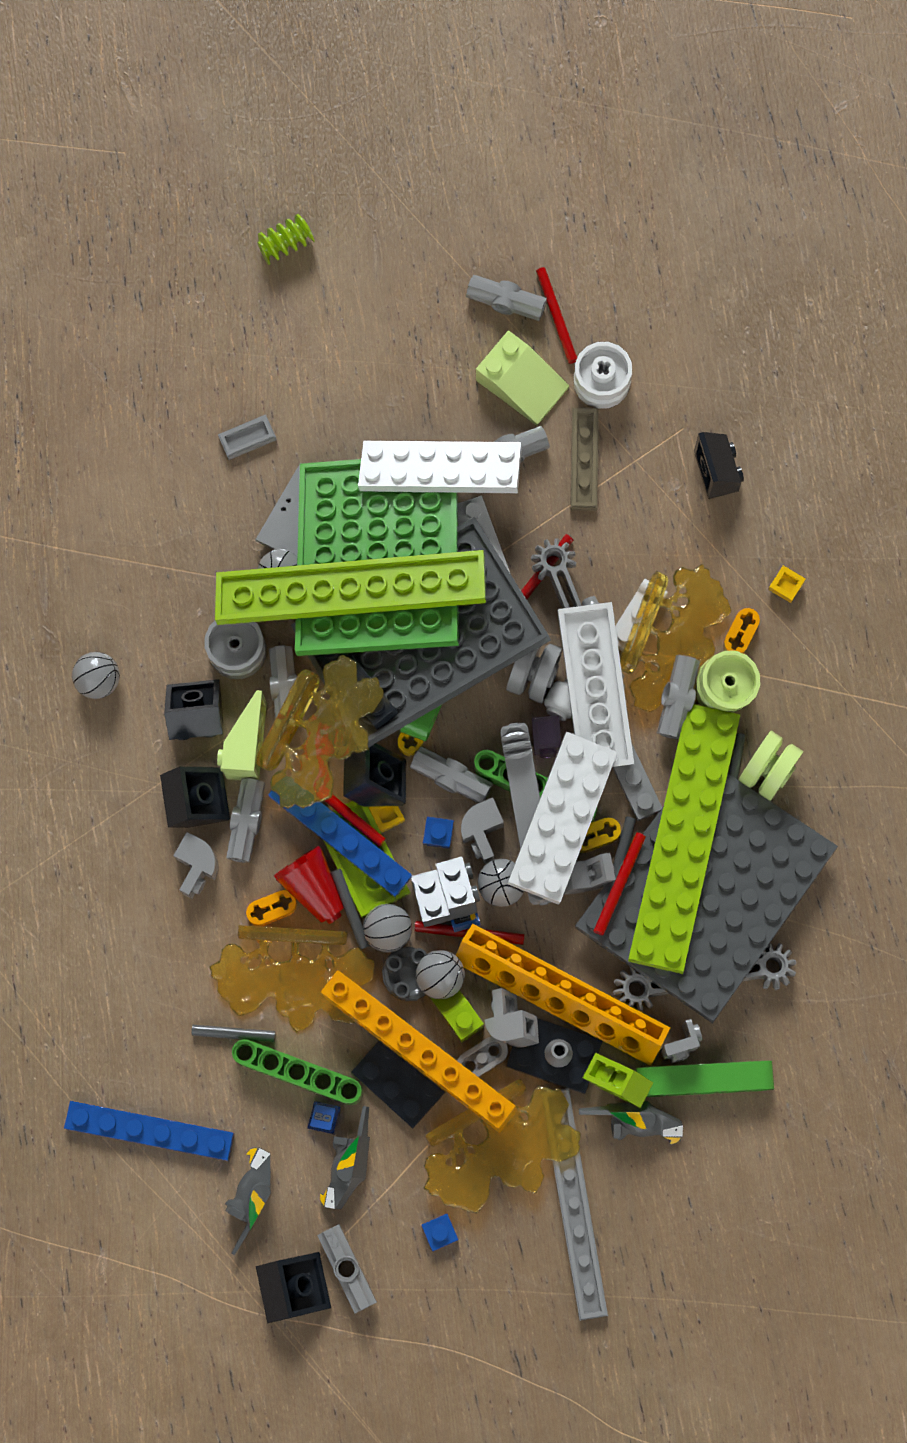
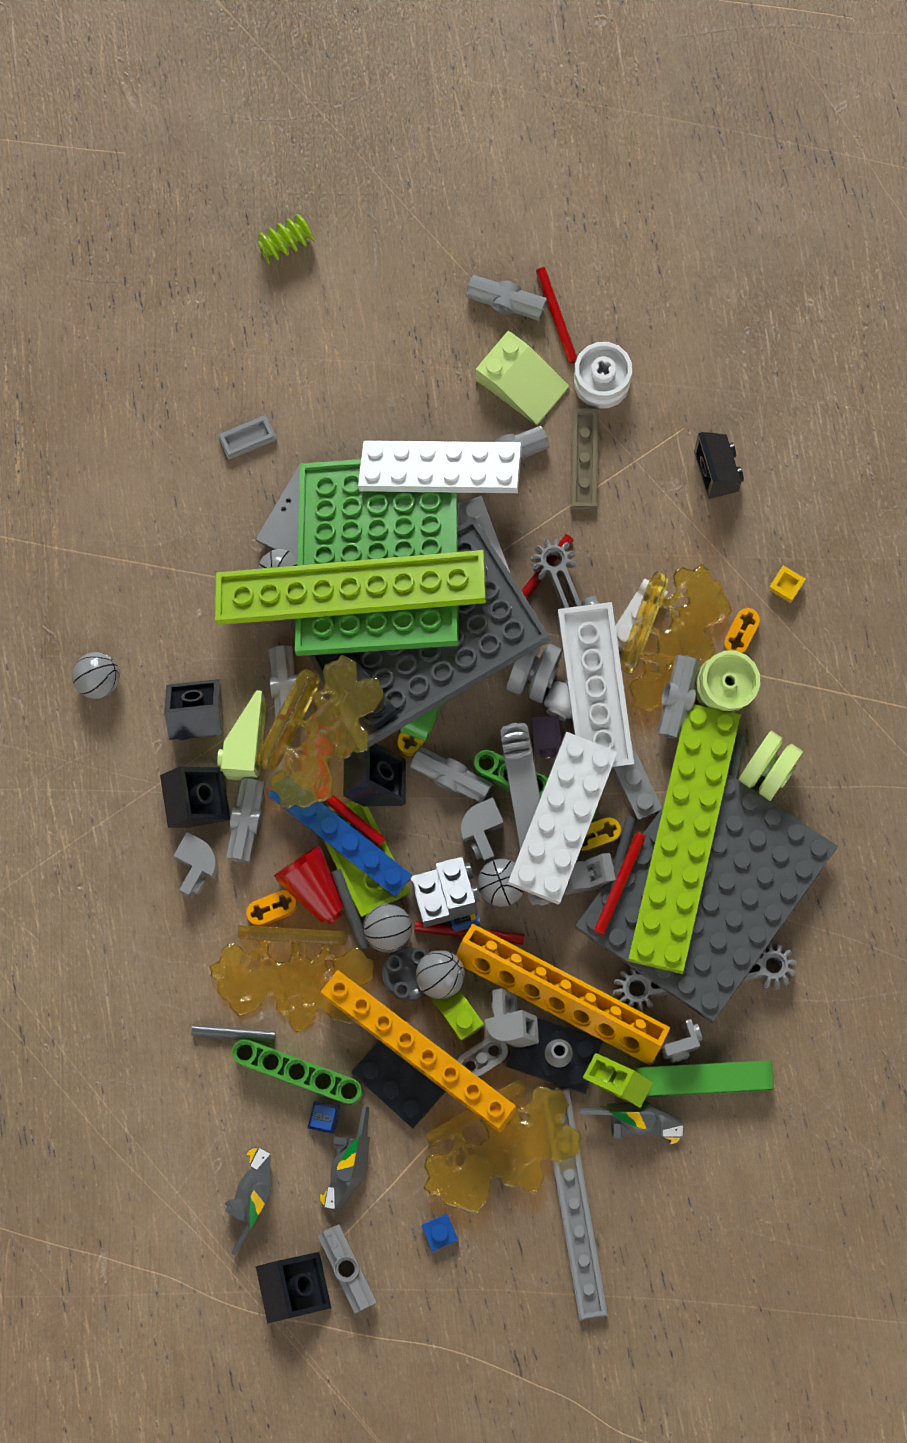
(149, 1130): blue plate -> none
(239, 661): light grey wheel -> none
(386, 817): yellow plate -> none
(438, 832): blue plate -> none

